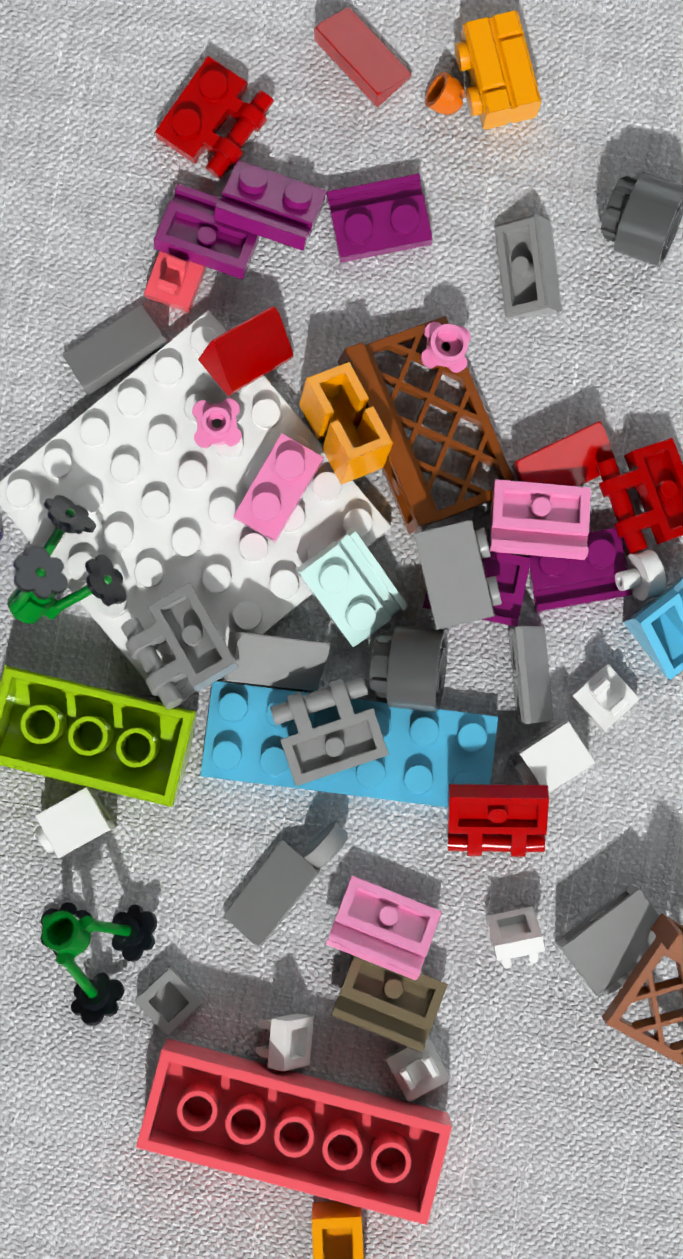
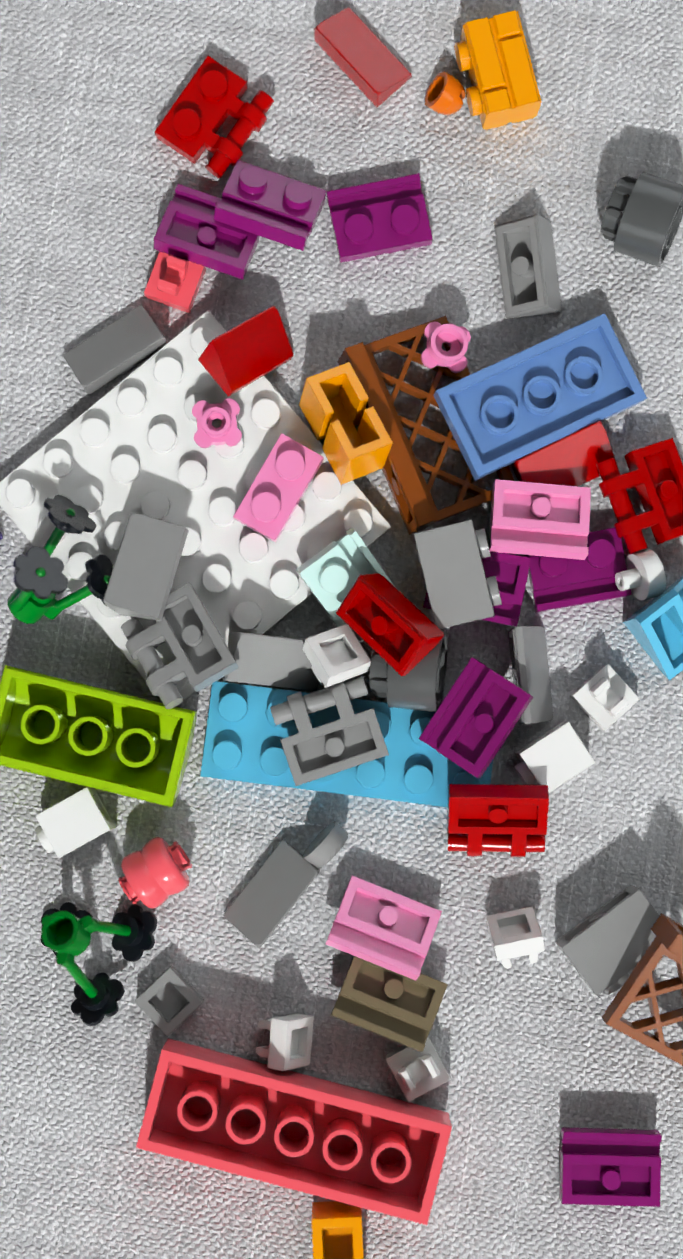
(145, 567): none -> light grey slope
(155, 872): none -> coral piece
(336, 655): none -> white tile
(389, 622): none -> red slope
(476, 717): none -> magenta plate
(539, 396): none -> medium blue plate
(610, 1167): none -> magenta plate

